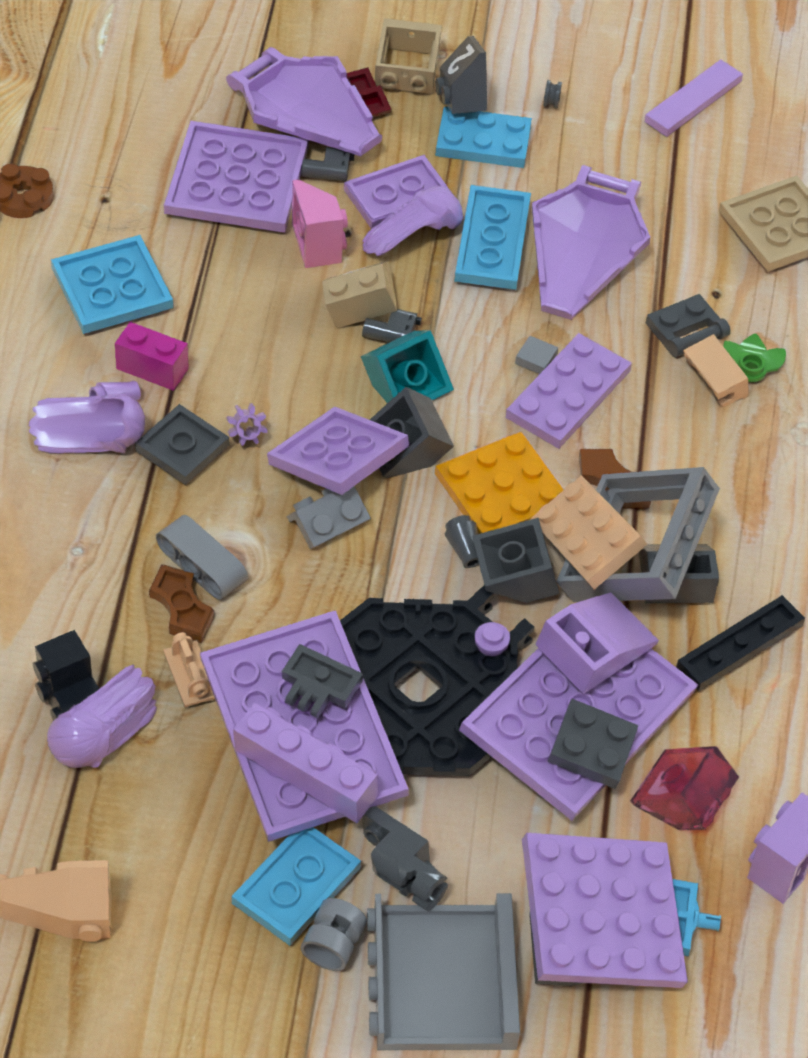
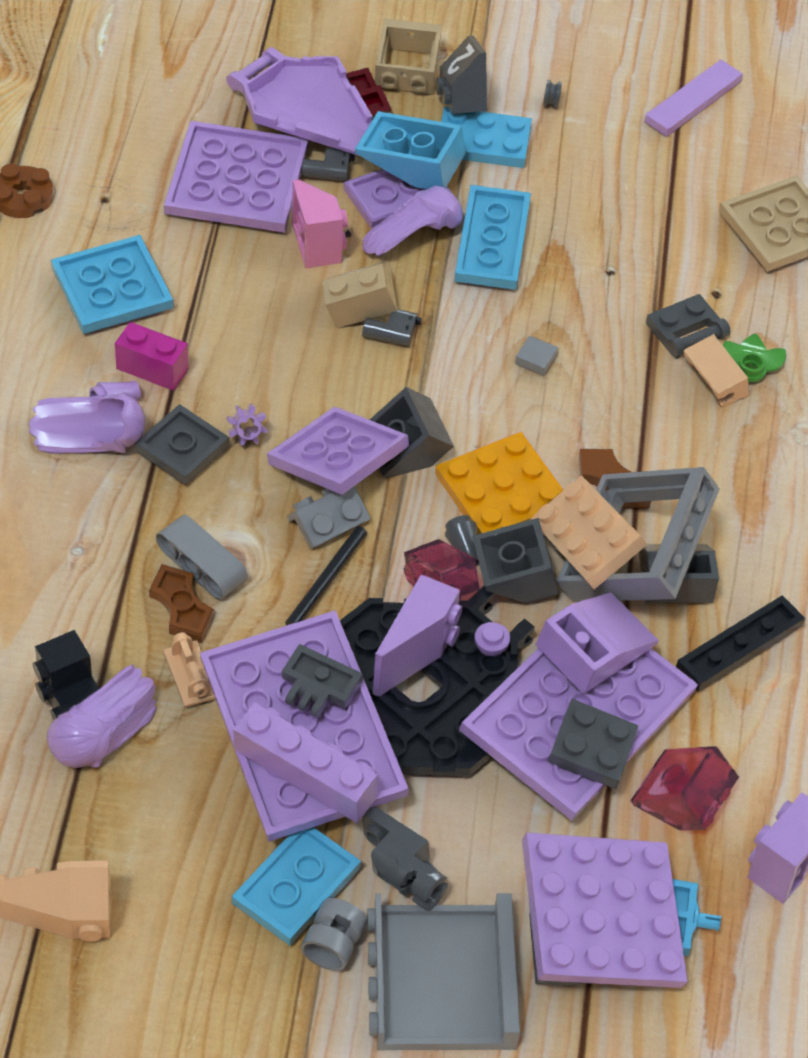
(327, 576): none -> black bar
(410, 363): teal slope -> none
(413, 148): none -> medium azure slope
(418, 633): none -> lavender slope
(442, 564): none -> clear pink brick
(568, 390): lavender plate -> none
(585, 239): lavender windscreen -> none

